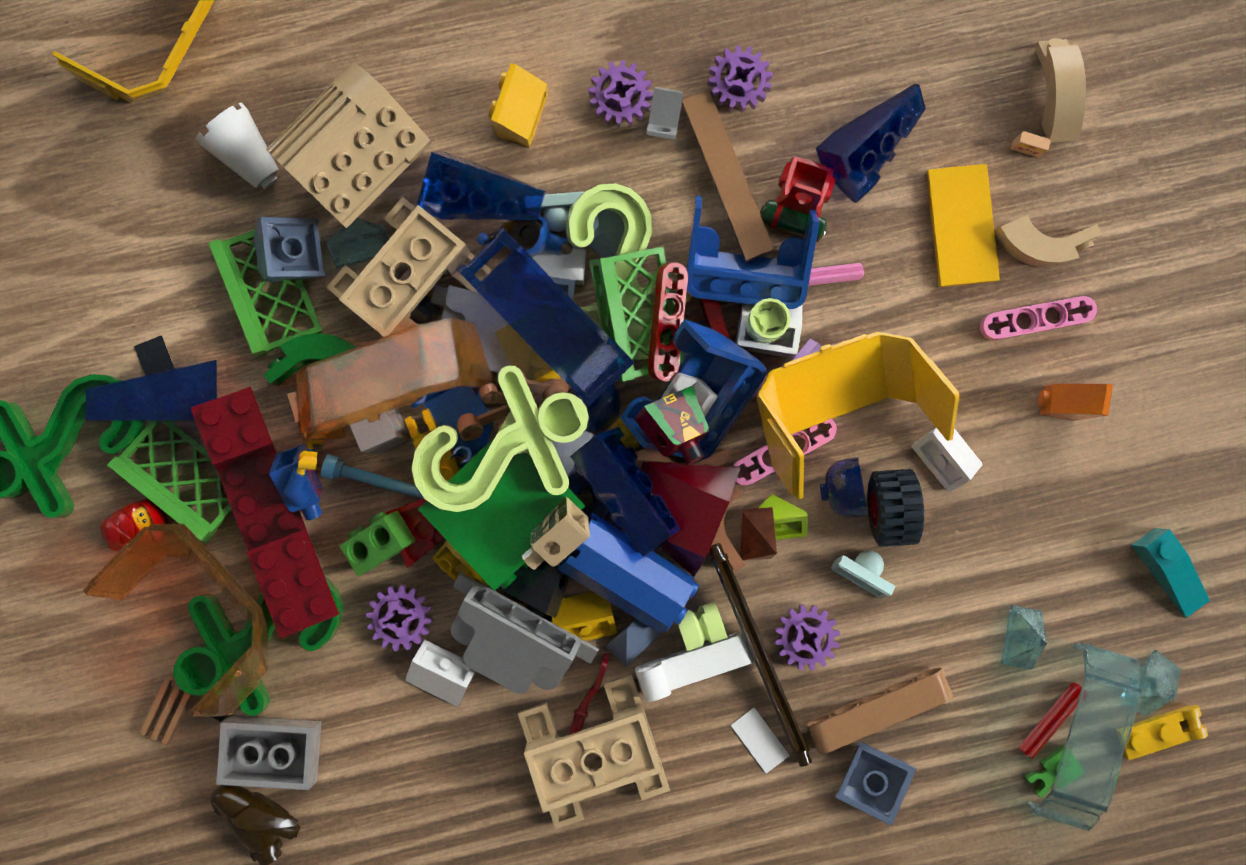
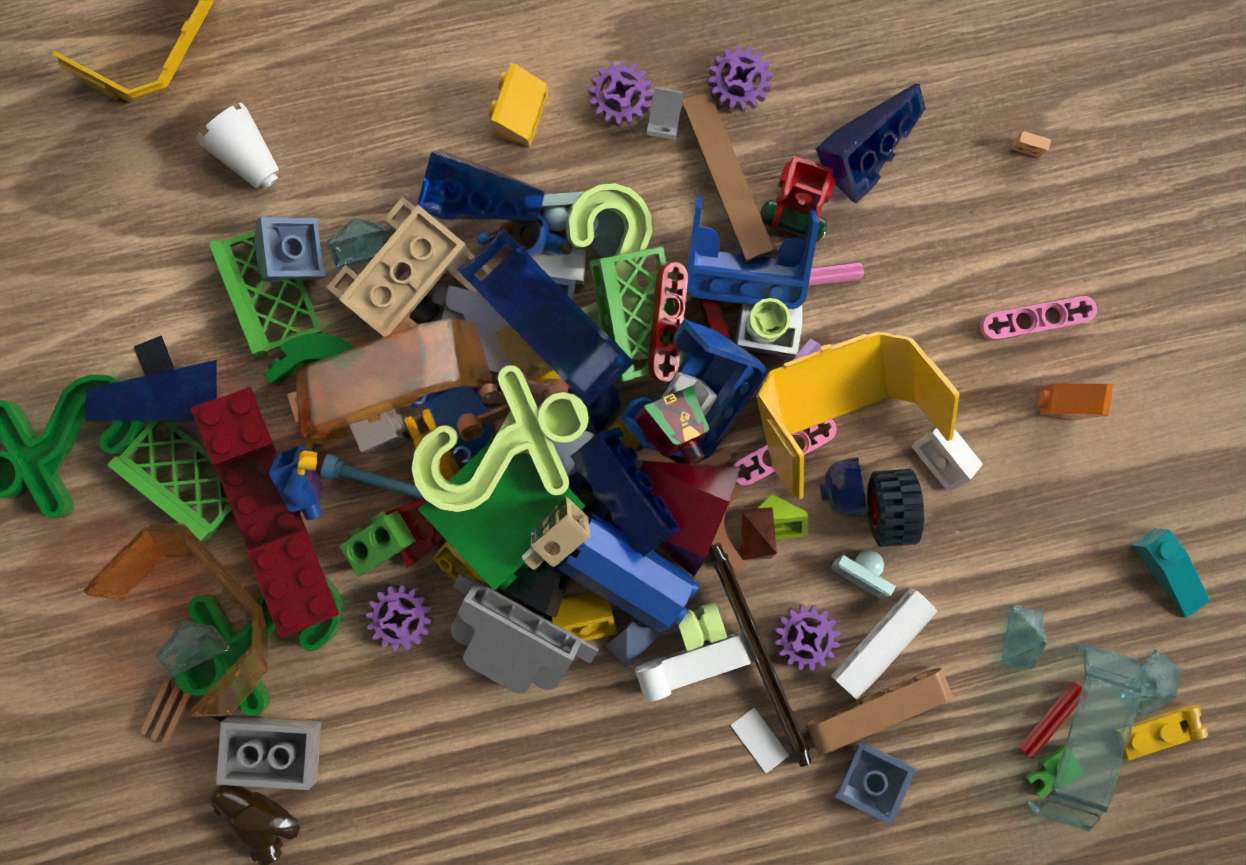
(129, 521): red piece -> none
(191, 646): none -> clear light blue slope
(350, 144): tan piece -> none
(440, 673): white panel -> none
(581, 713): dark red piece -> none
(623, 744): tan piece -> none
(884, 643): none -> white brick
(962, 225): yellow tile -> none
(1033, 248): tan arch -> none
(1065, 89): tan arch -> none

